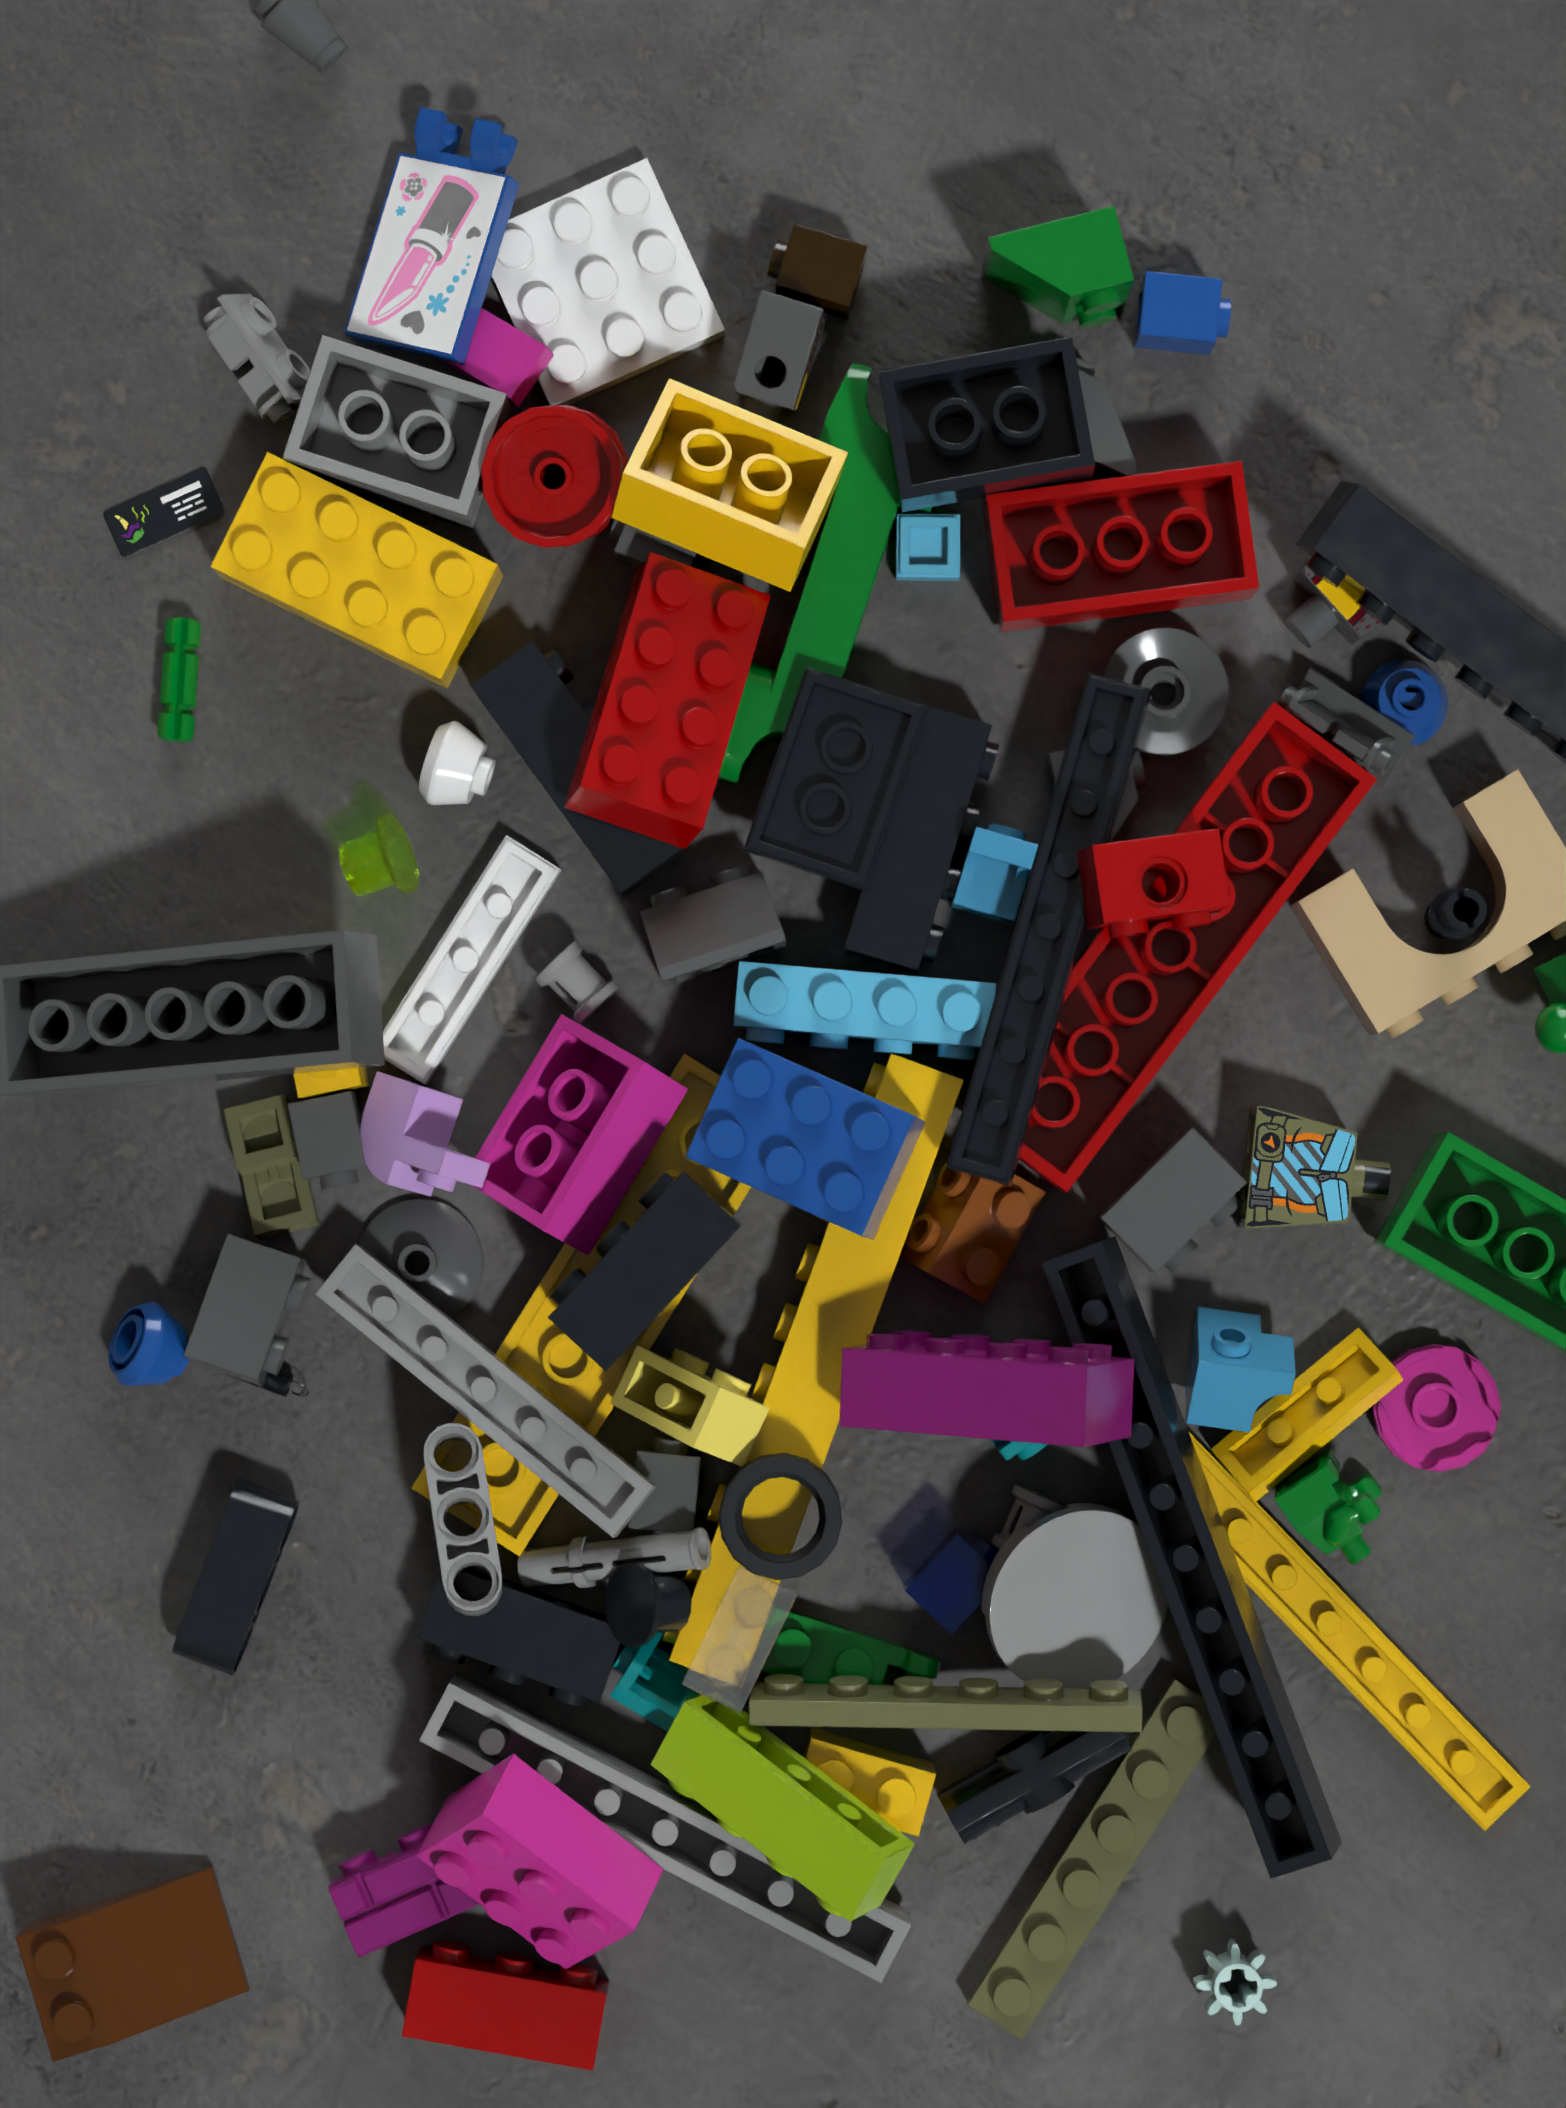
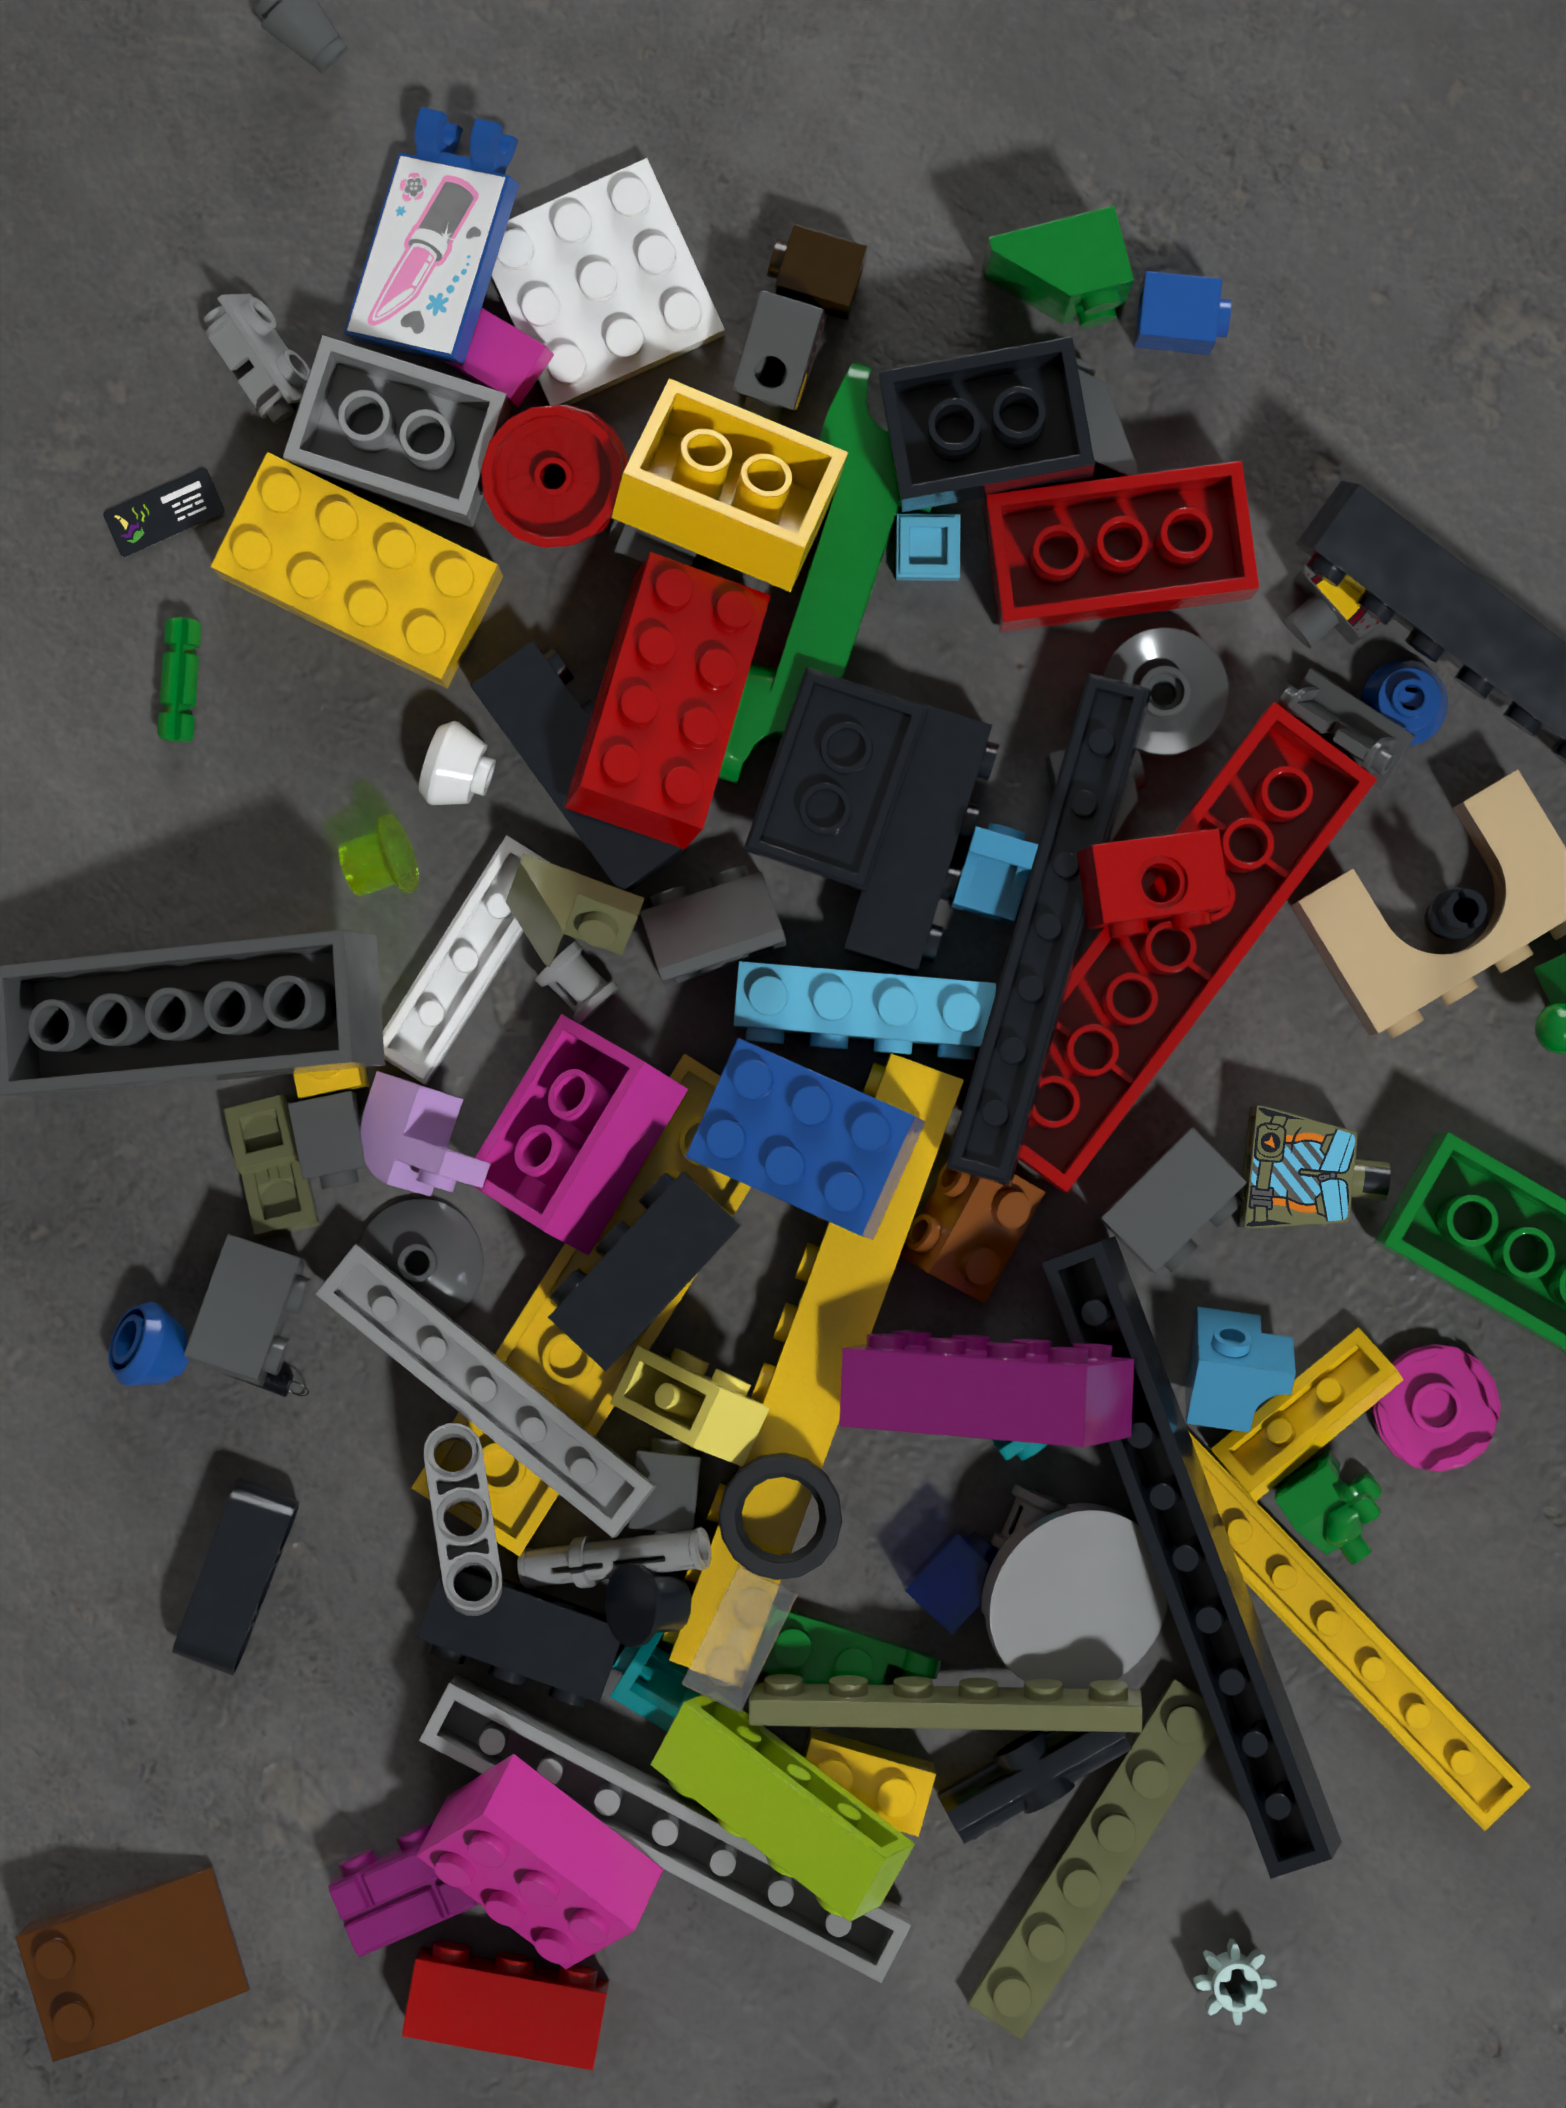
(560, 902): none -> olive slope

